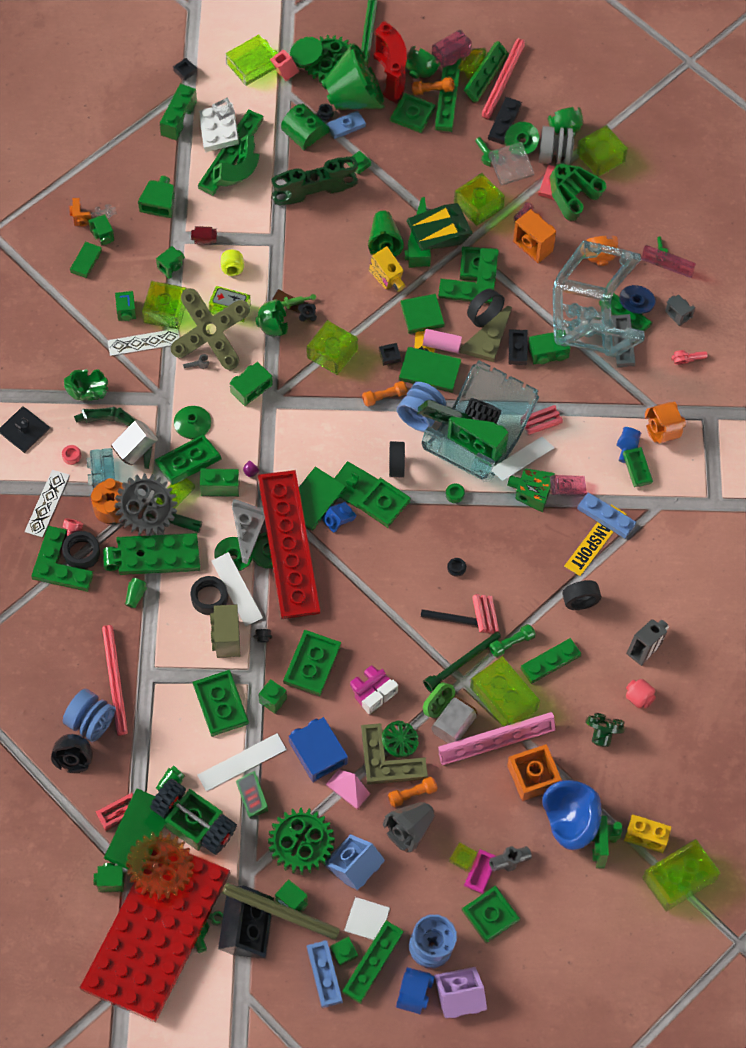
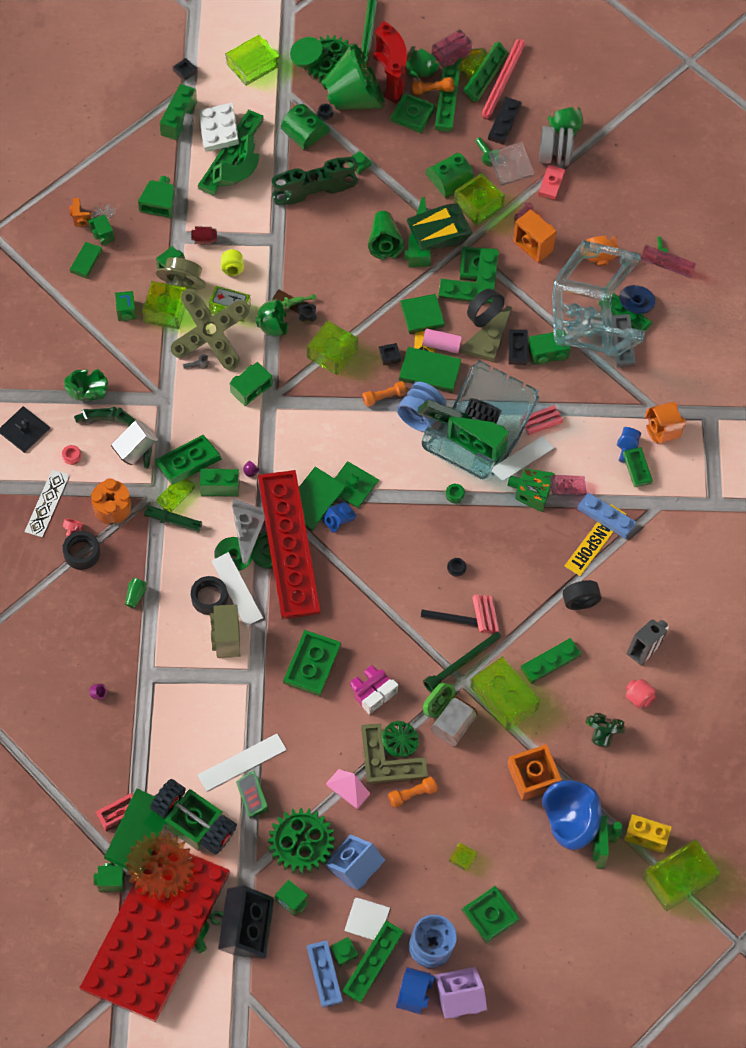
(49, 571): green plate -> none
(72, 753): black cylinder -> none
(89, 715): medium blue wheel -> none
(98, 691): none -> magenta hinge
(101, 465): clear light blue brick -> none
(114, 678): coral axle -> none
(130, 496): dark grey gear -> none
(142, 342): white sticker -> none
(161, 554): green hinge -> none
(173, 773): green cone -> none
(182, 273): none -> olive wheel
(194, 428): green dish -> none
(220, 703): green tile -> none
(223, 109): clear slope -> none
(262, 635): black plate -> none
(272, 696): green brick -> none
(280, 910): olive axle -> none
(284, 65): coral brick -> none
(318, 749): blue brick -> none
(346, 124): medium blue plate -> none
(384, 502): green plate -> none
(387, 269): yellow torso -> none
(396, 459): black tyre -> none
(409, 825): dark grey cone -> none
(450, 174): none -> green brick
(480, 872): dark pink tile -> none
(496, 738): bright pink tile -> none
(510, 858): dark grey axle -> none
(520, 131): green dish -> none
(526, 633): green piece -> none
(568, 182): green connector -> none
(602, 150): clear neon green brick -> none
(679, 309): dark grey brick -> none
(682, 357): coral plate -> none

